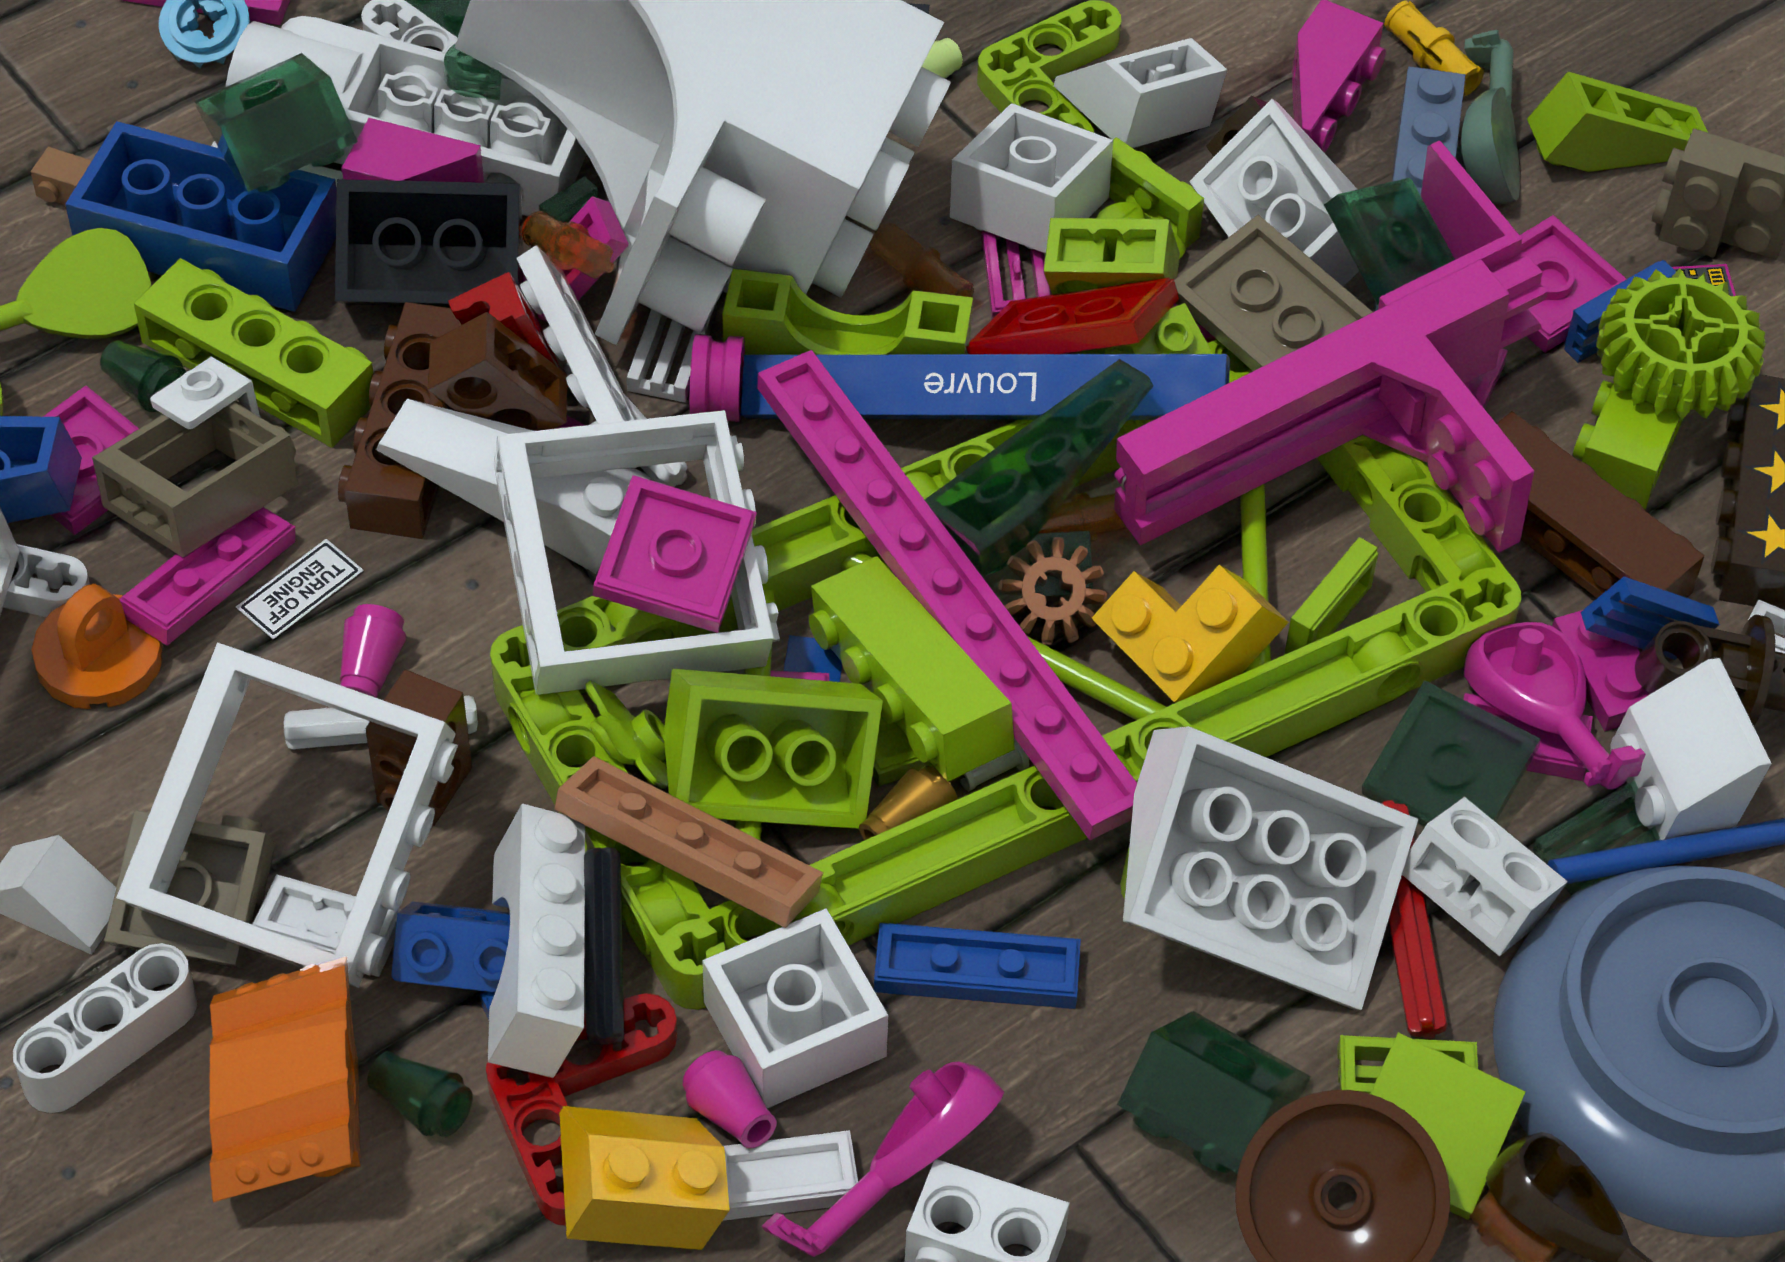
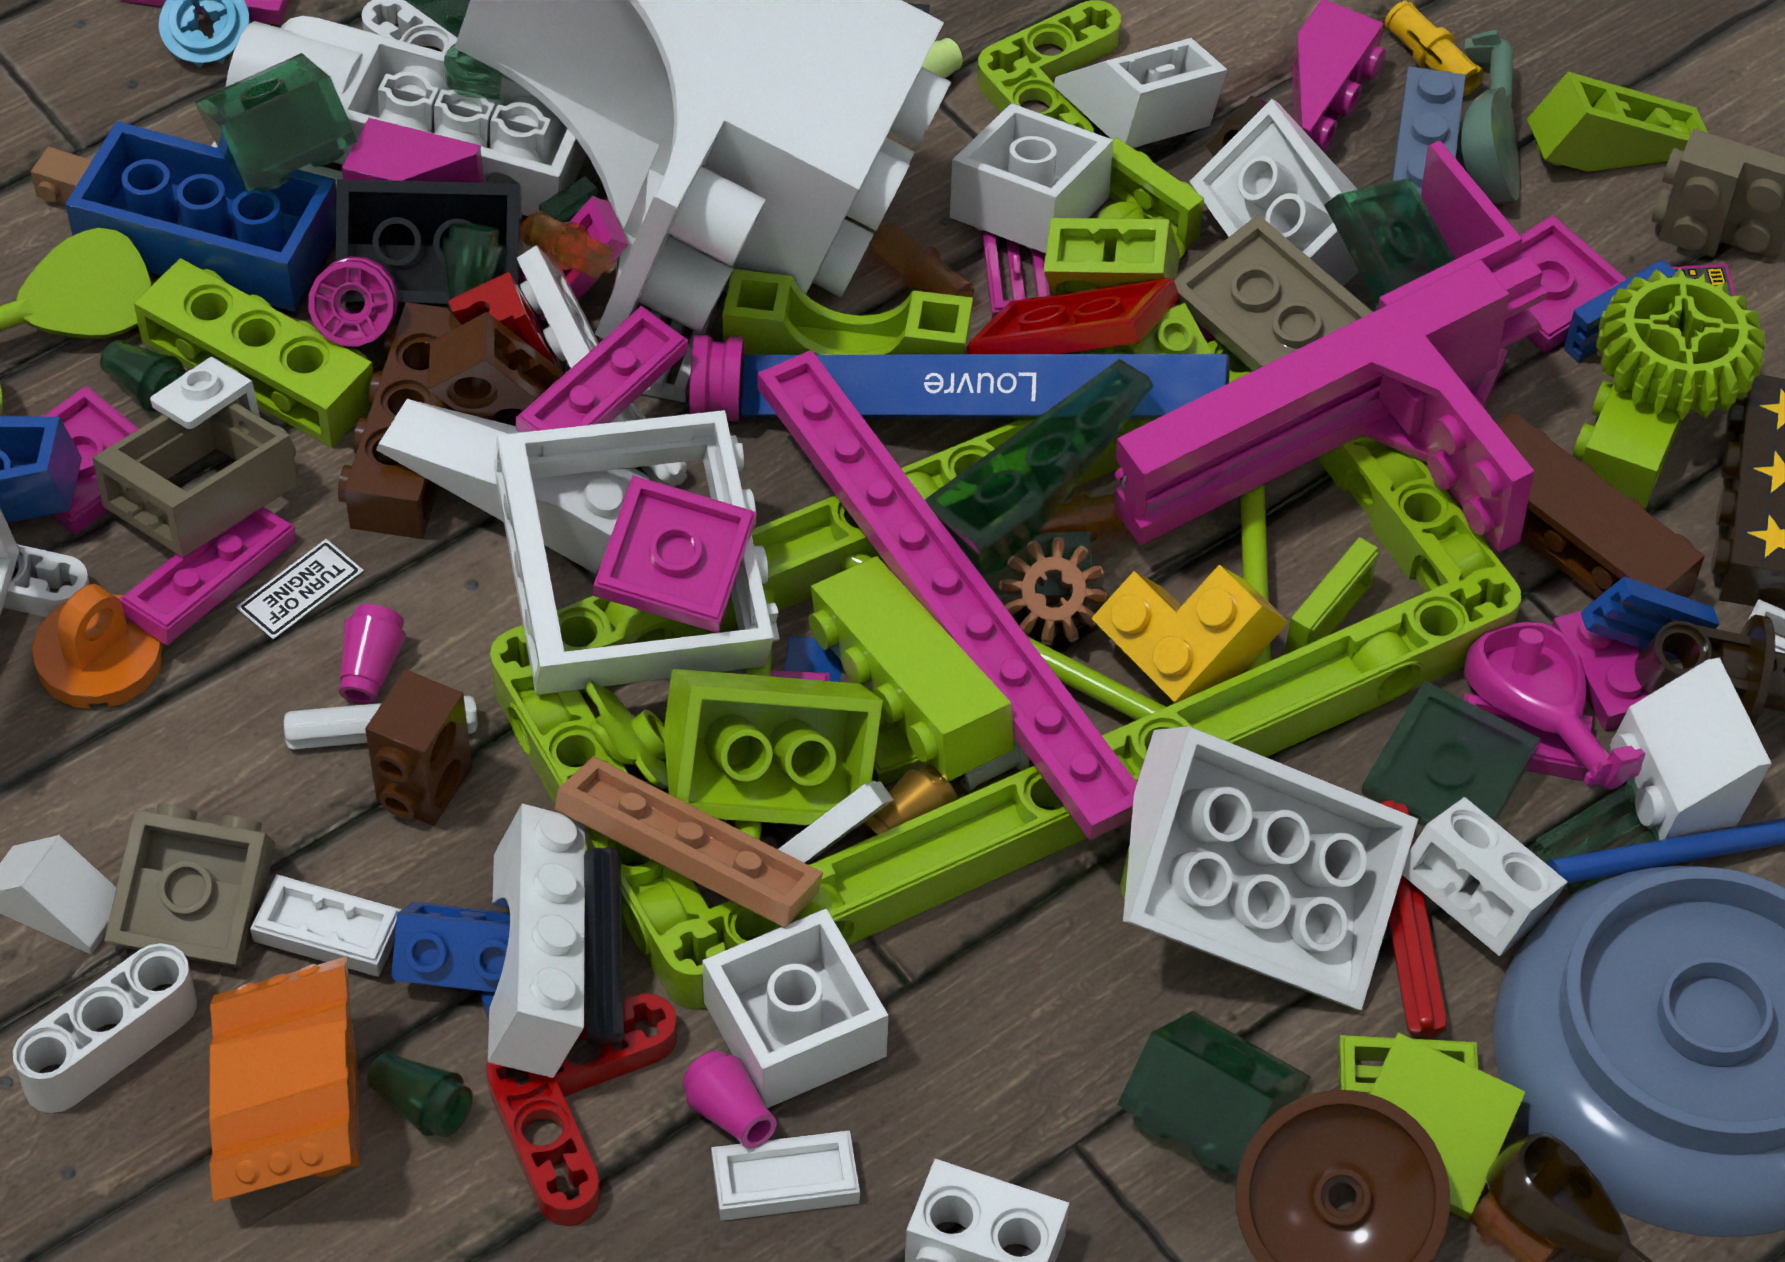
(191, 773): white window -> none
(351, 326): none -> dark pink wheel
(470, 257): none -> clear green cone
(608, 376): none -> dark pink tile
(641, 1178): yellow slope -> none
(838, 822): none -> white tile
(934, 1120): dark pink piece -> none
(977, 965): blue tile -> none

